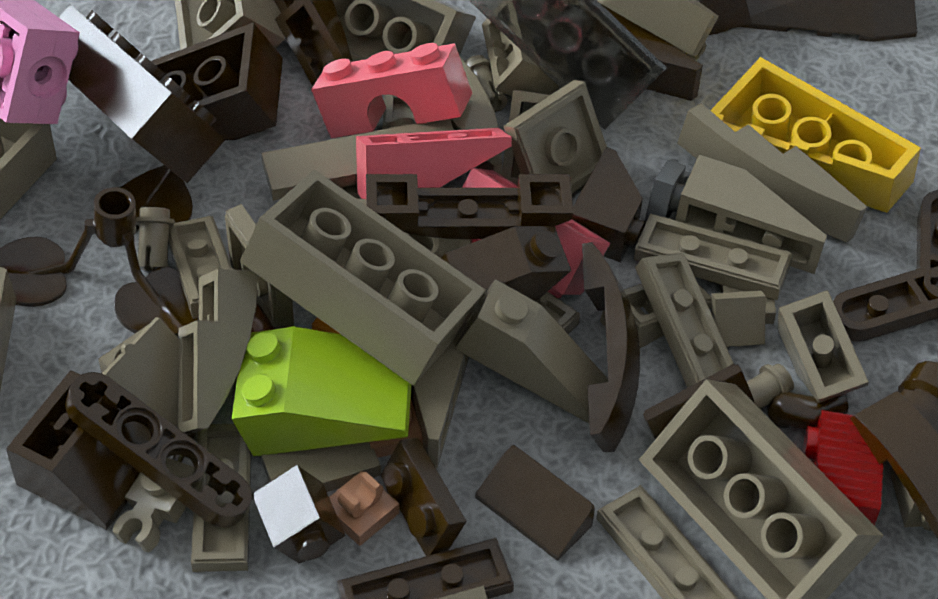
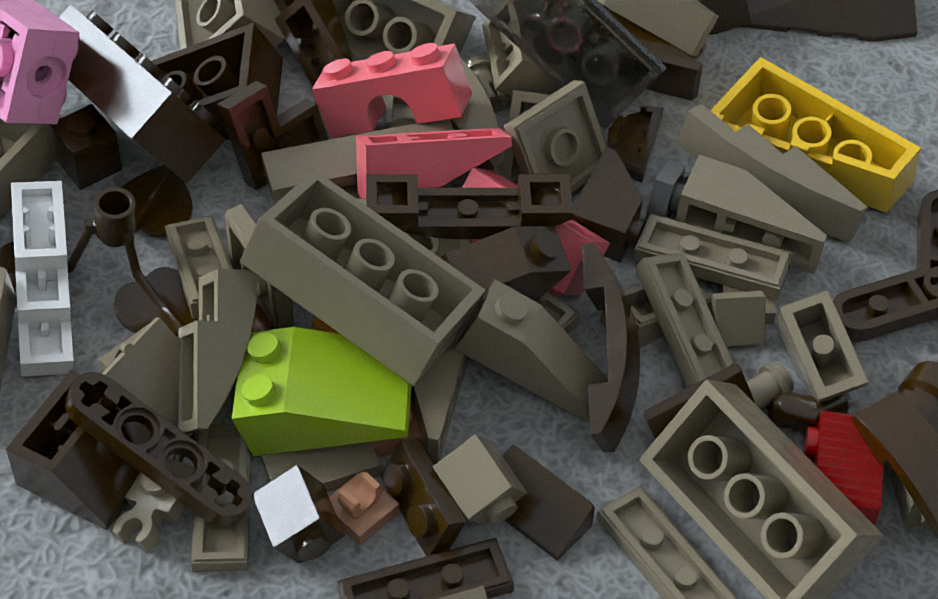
(41, 279): none -> white slope
(86, 146): none -> dark brown slope
(153, 237): dark tan pin -> none
(257, 128): none -> dark brown plate
(480, 481): none -> dark tan brick
(634, 139): none -> dark brown tile

